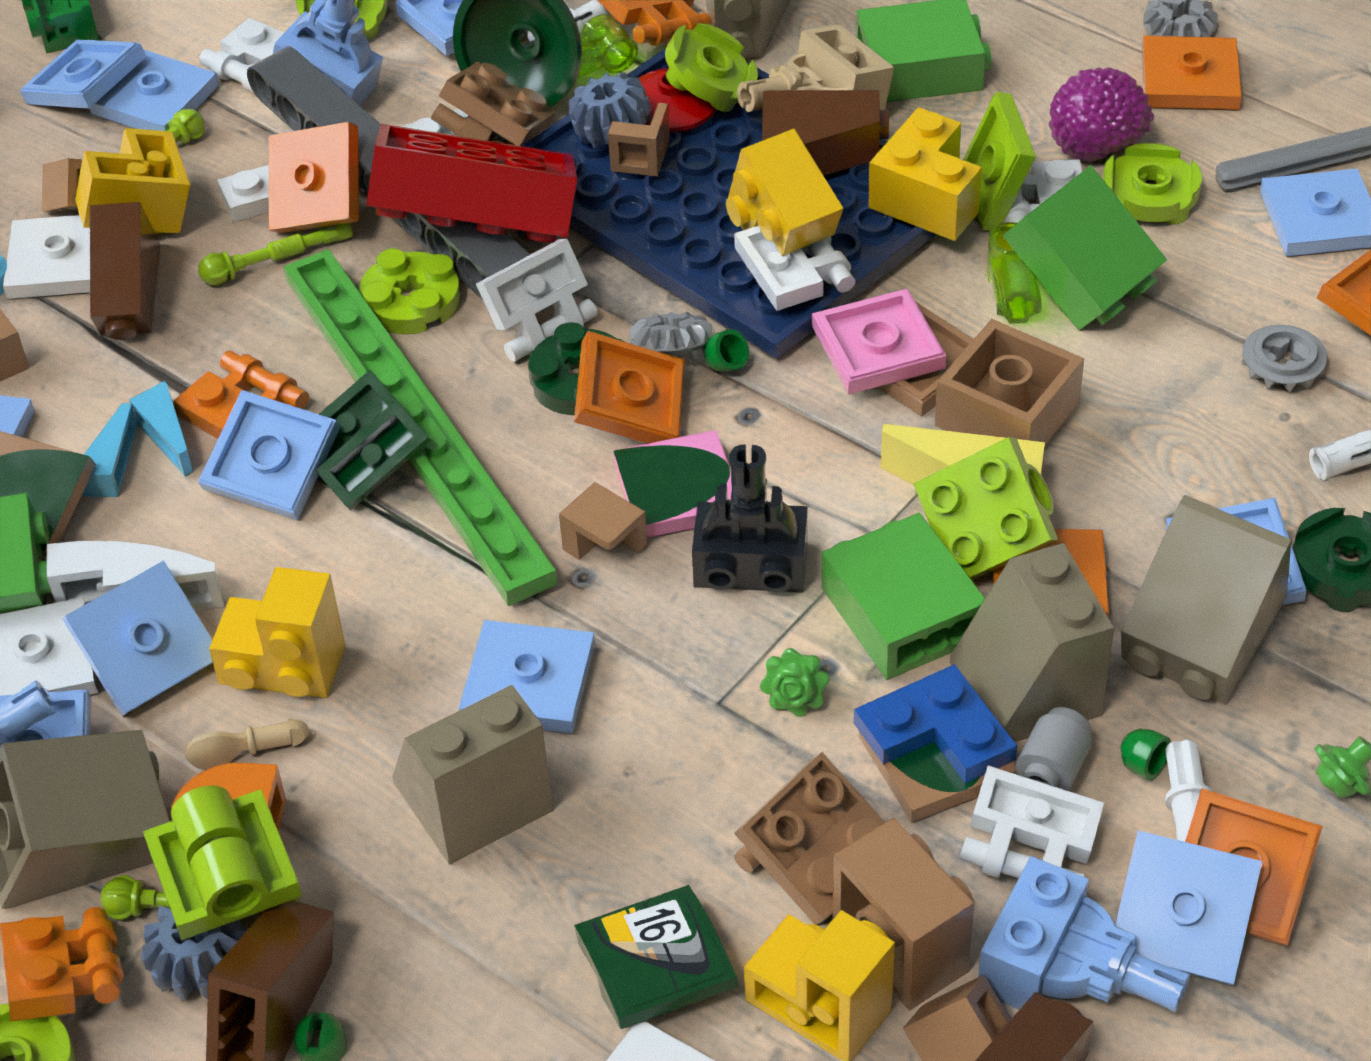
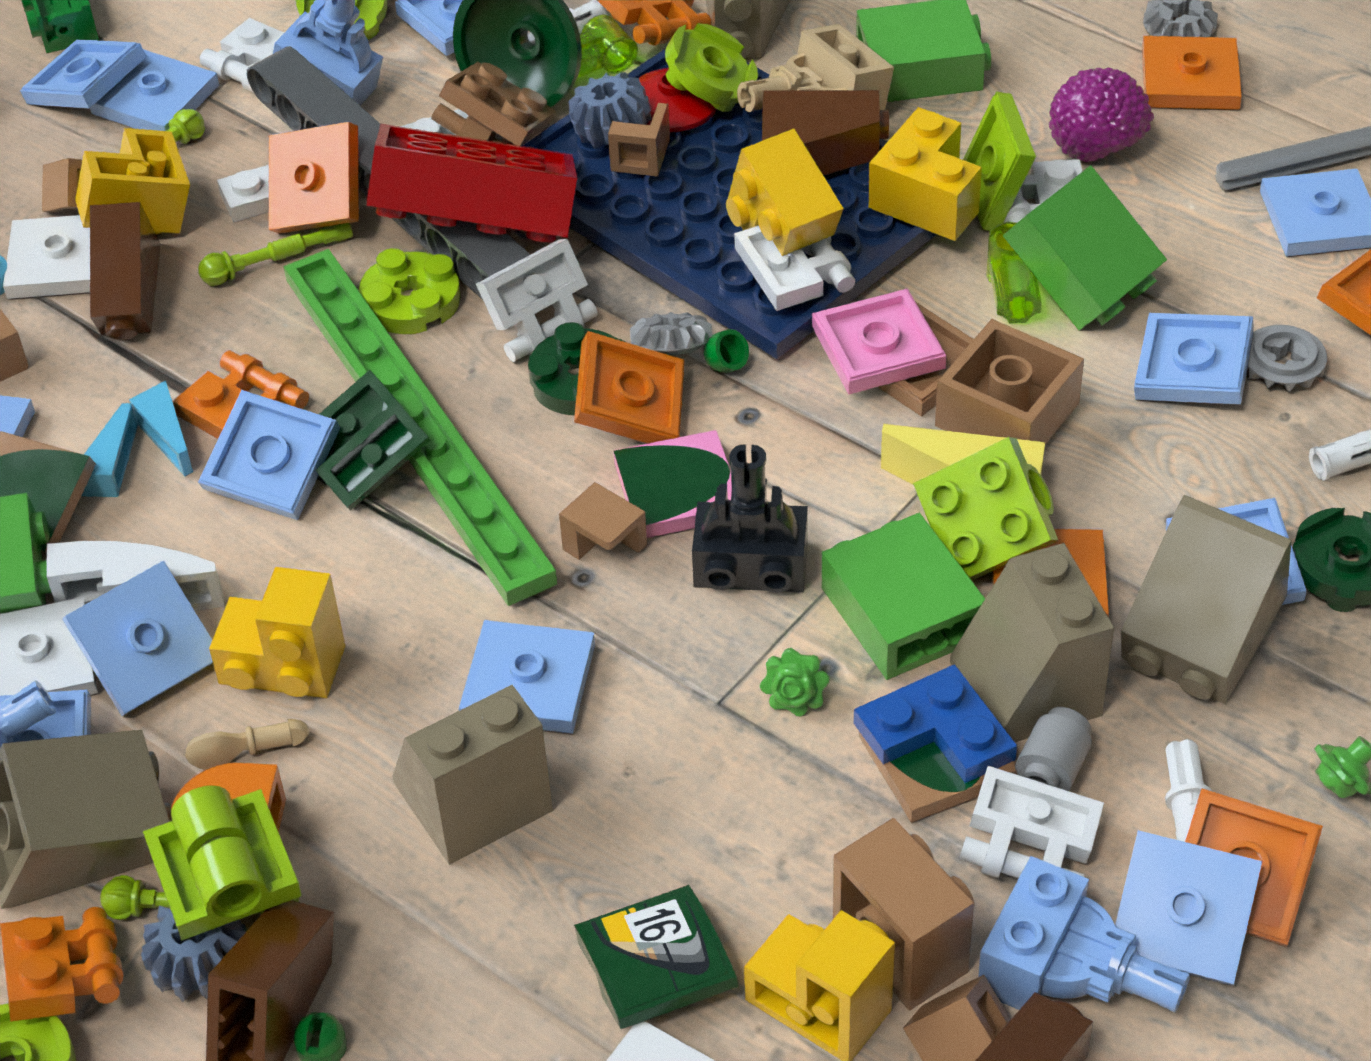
(803, 830): medium nougat plate -> none
(1144, 752): green hinge -> none
(1175, 188): lime plate -> none
(1194, 358): none -> light blue plate

